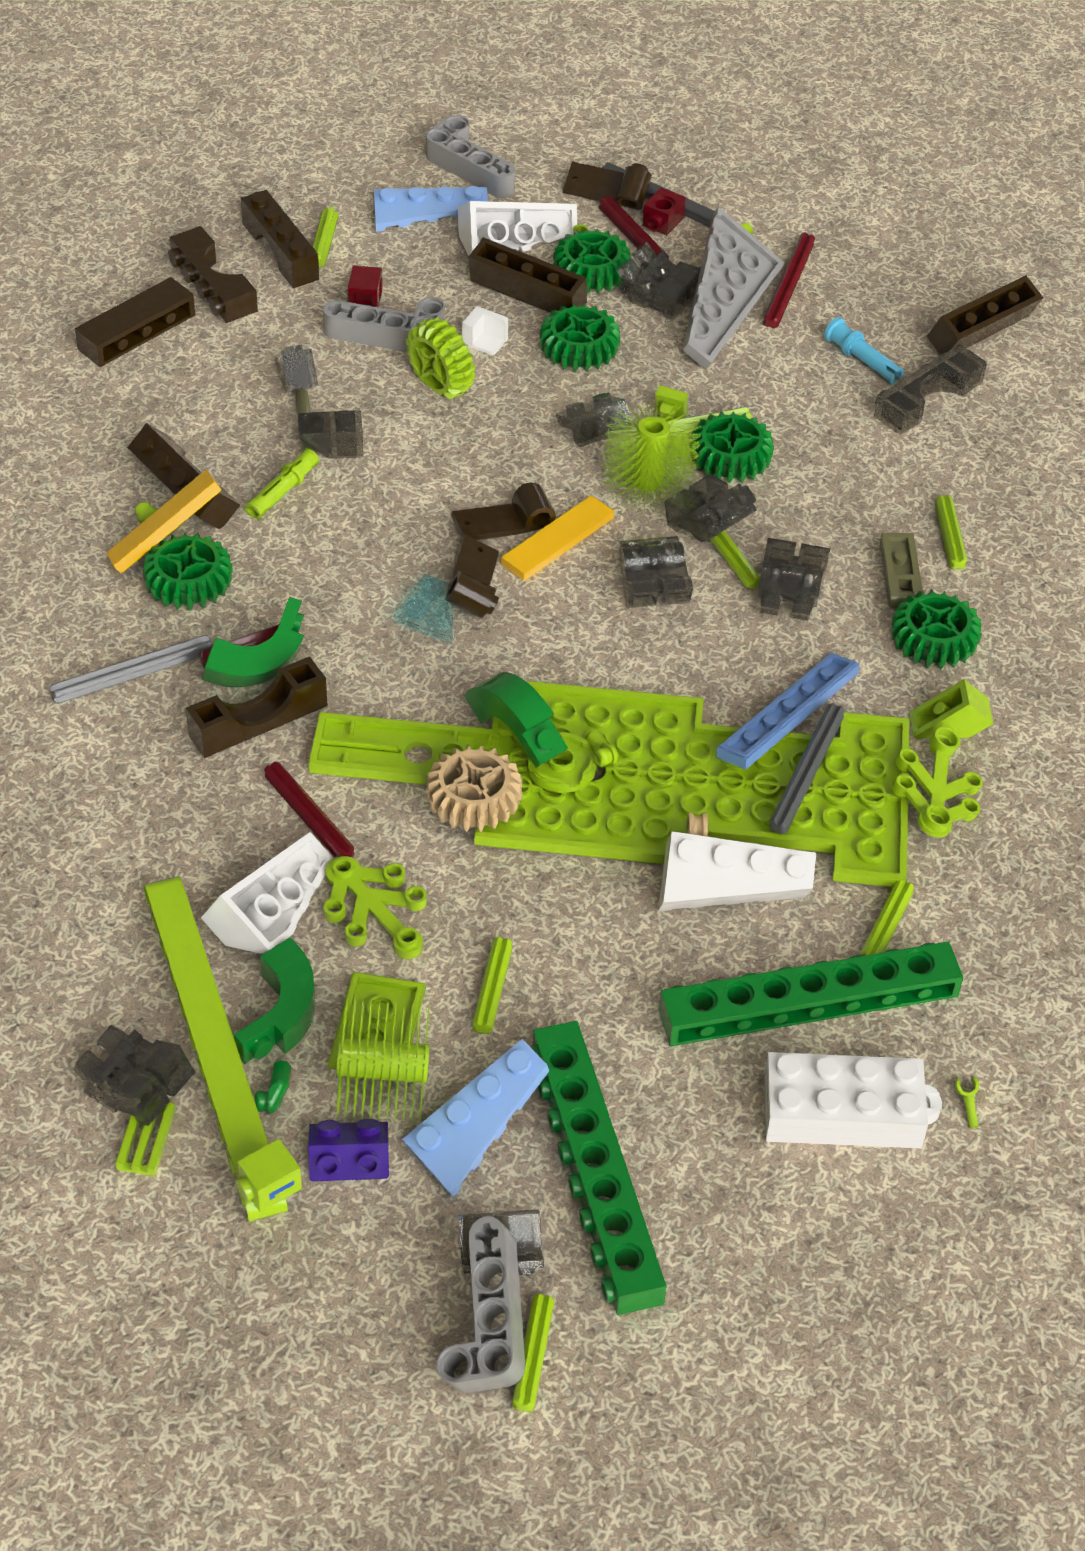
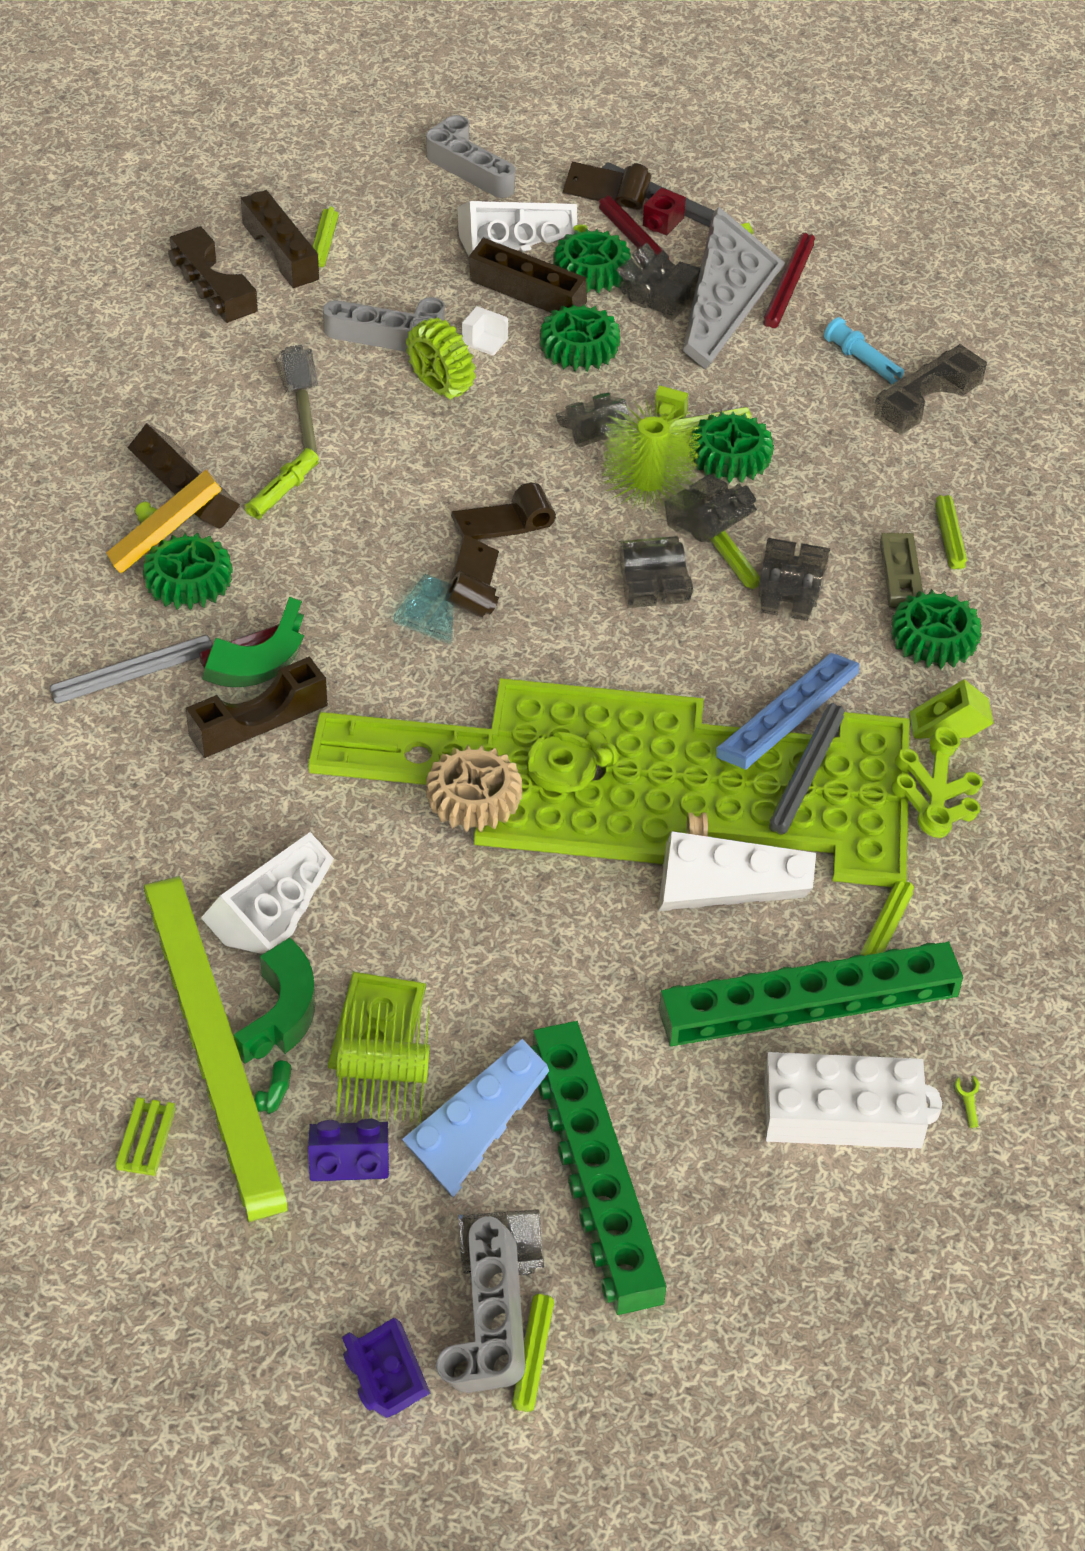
(135, 321): dark brown brick -> none
(135, 1074): clear smoke hips -> none
(268, 1176): lime brick -> none
(308, 810): dark red axle -> none
(333, 433): clear smoke slope -> none
(365, 285): dark red brick -> none
(373, 901): lime plant -> none
(385, 1368): none -> dark purple bracket
(419, 204): light blue wing -> none
(492, 985): lime axle -> none
(522, 710): green arch -> none
(557, 537): yellow tile -> none
(985, 315): dark brown brick -> none

